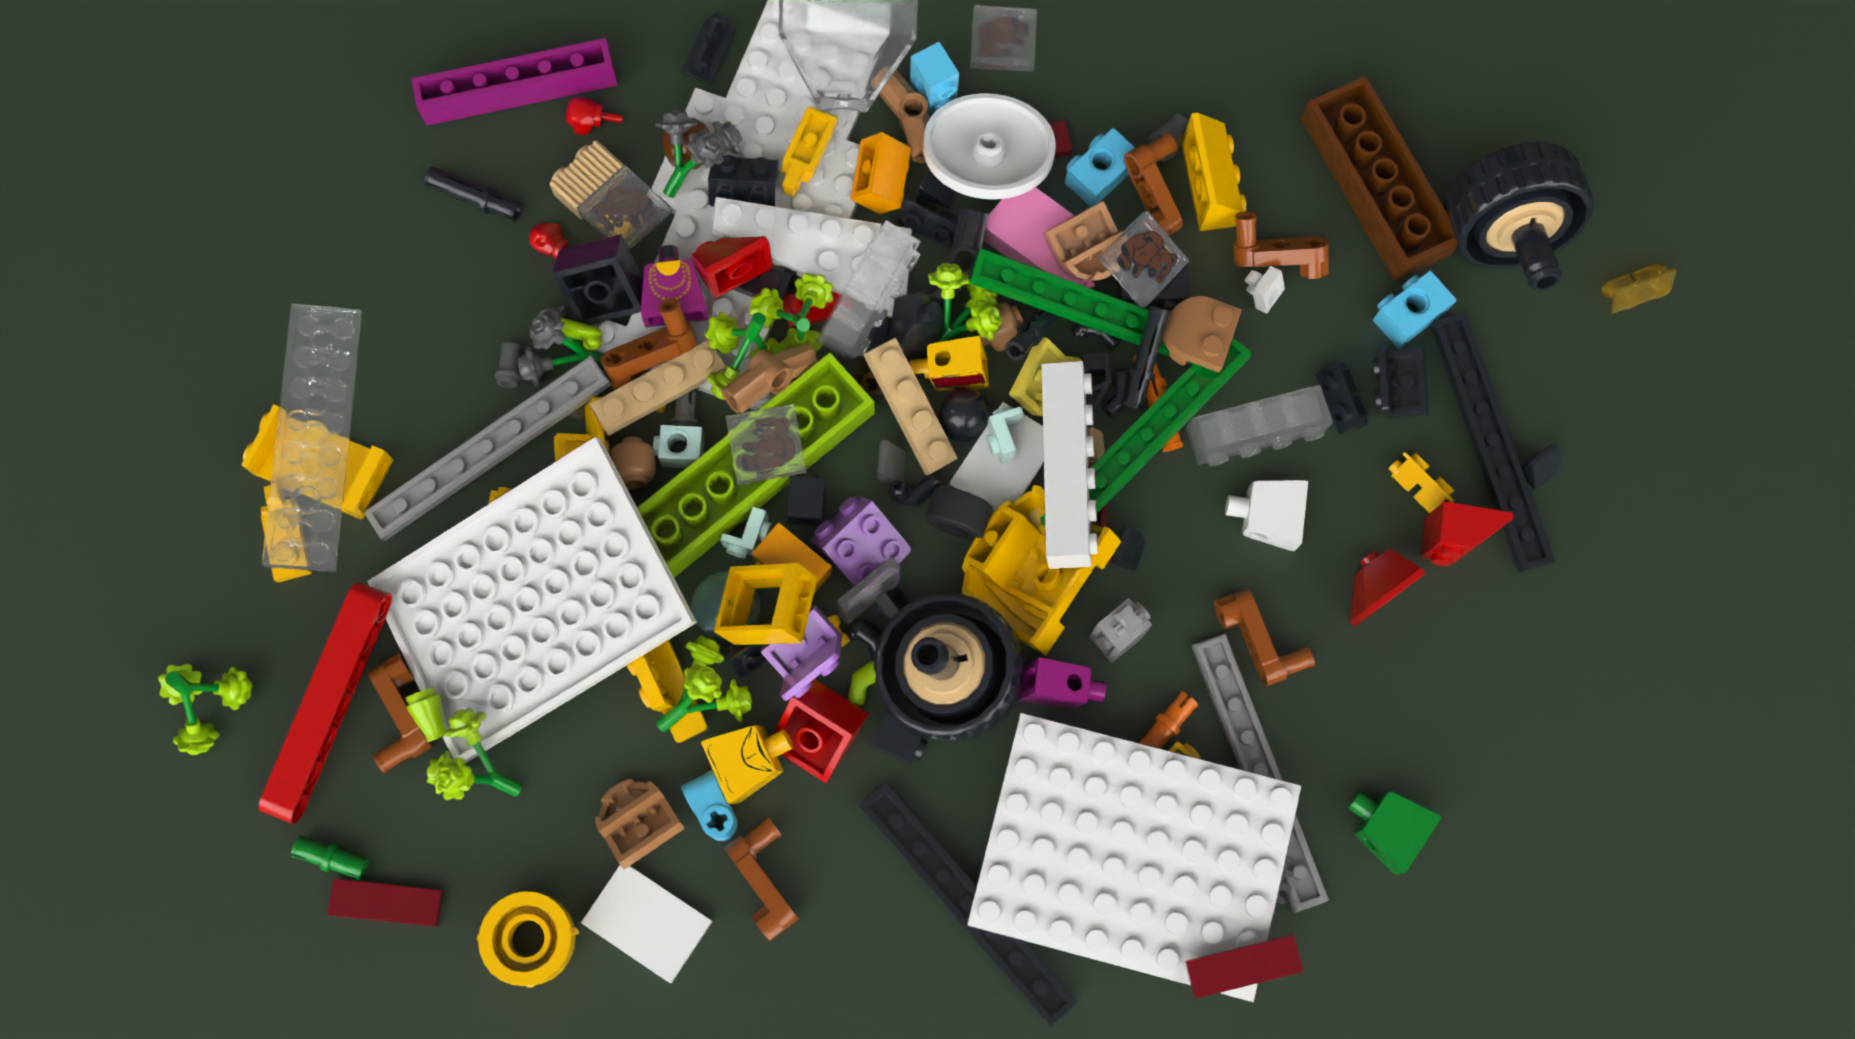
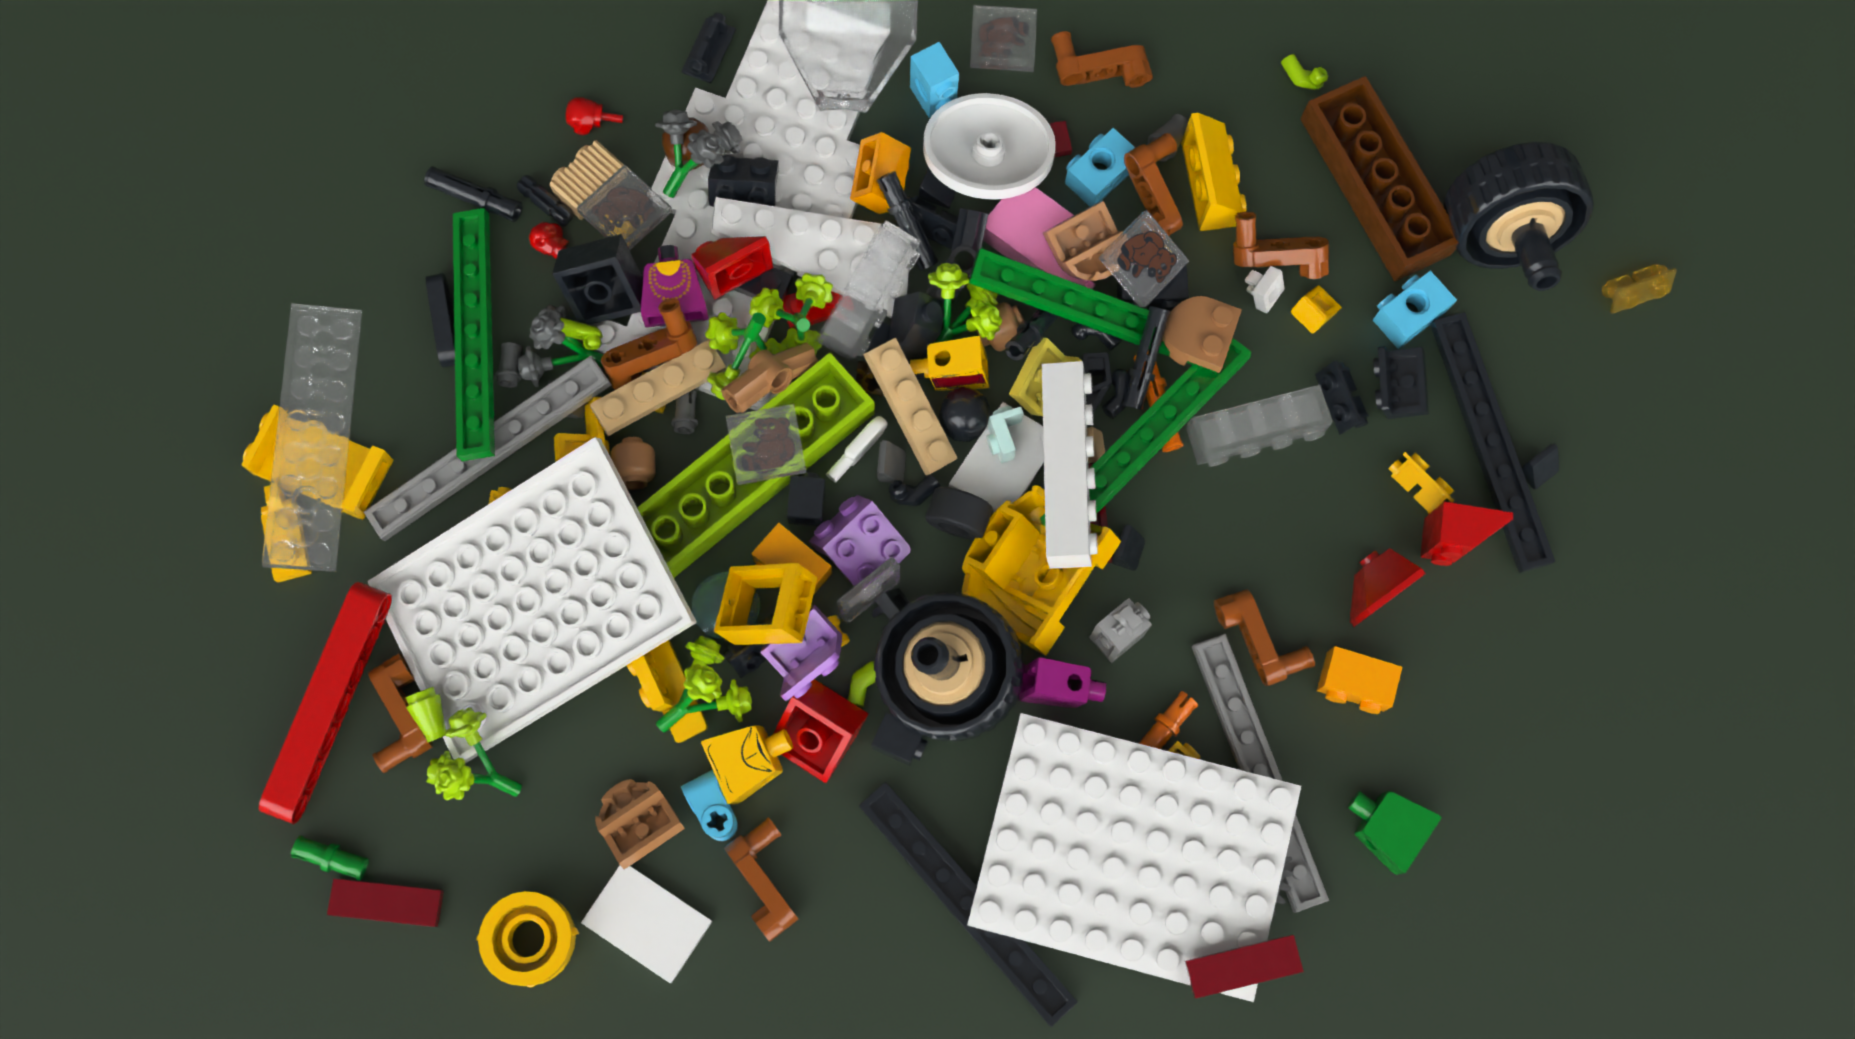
(182, 684): lime plant -> none
(442, 318): none -> black beam
(473, 335): none -> green plate
(514, 82): magenta brick -> none
(545, 200): none -> black axle
(670, 434): light aqua brick -> none
(755, 532): light aqua bracket -> none
(807, 149): yellow hinge -> none
(858, 447): none -> white piece
(865, 631): black arm -> none
(901, 100): medium nougat piece -> none
(902, 210): none -> black pin
(1125, 61): none -> dark orange beam
(1272, 512): white torso -> none
(1304, 78): none -> lime arm
(1315, 309): none -> yellow slope
(1359, 680): none -> light orange brick

